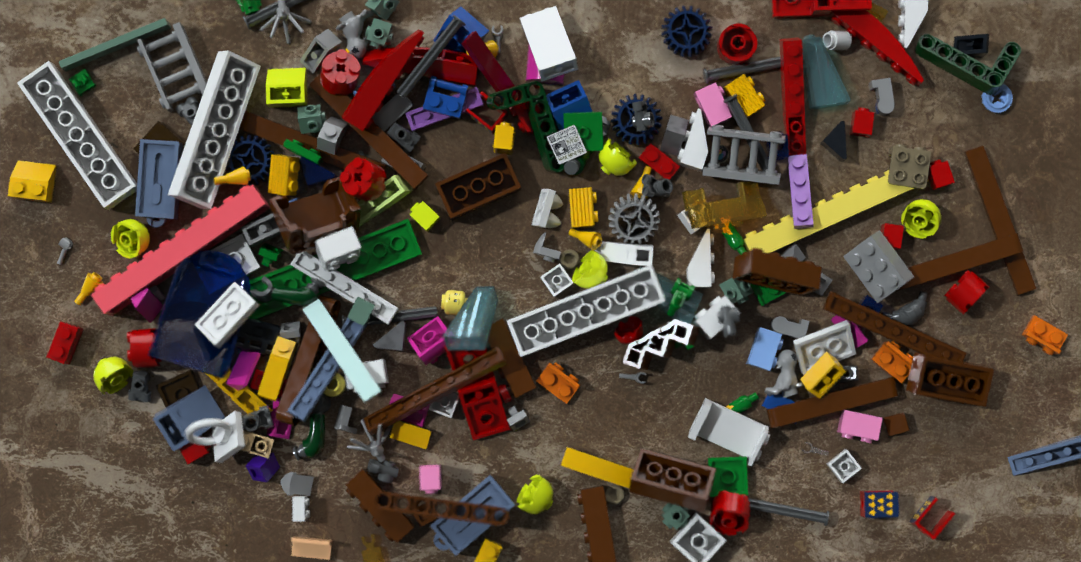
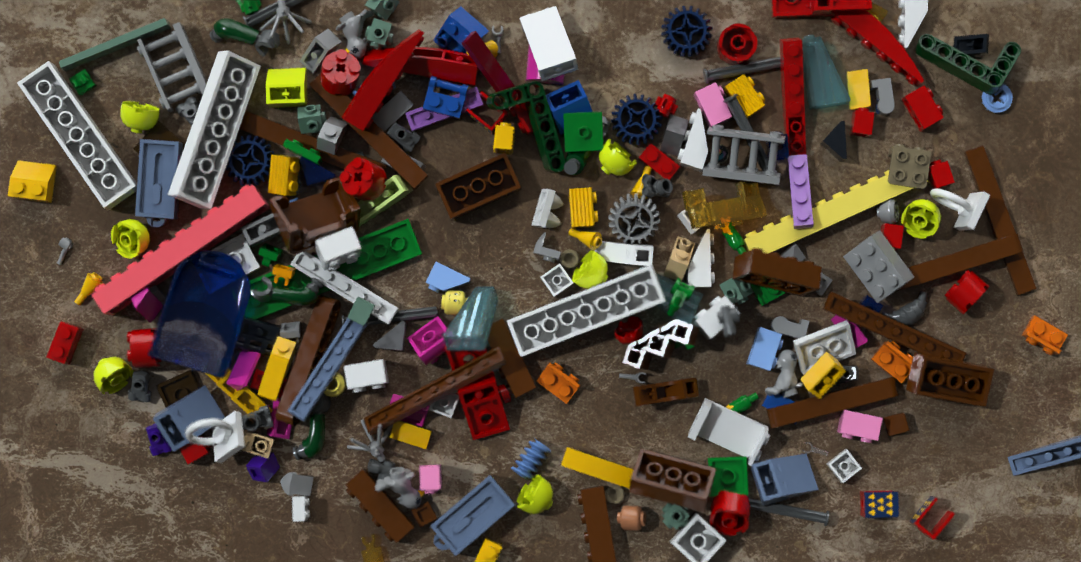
(139, 116): none -> neon yellow cylinder
(157, 440): none -> dark purple plate
(226, 315): white plate -> none
(232, 29): none -> piece
(239, 176): yellow cone -> none
(283, 271): none -> light orange tile
(311, 547): light nougat panel -> none
(342, 351): light aqua tile -> none
(343, 419): light grey tile -> none
(400, 482): none -> light grey animal
(424, 215): neon yellow brick -> none
(430, 56): dark grey axle -> none
(445, 279): none -> light blue slope
(451, 512): reddish brown beam -> none
(517, 419): light grey tile -> none
(531, 459): none -> medium blue piece
(566, 144): sticker -> none
(631, 518): none -> nougat head
(642, 120): dark grey plate -> none
(666, 105): none -> red gear
(666, 391): none -> reddish brown arch
(679, 258): none -> tan slope
(783, 478): none -> sand blue slope
(837, 40): white brick -> none
(858, 89): none -> yellow slope
(888, 211): none -> light grey cone
(923, 108): none -> red brick
(968, 209): none -> white tile

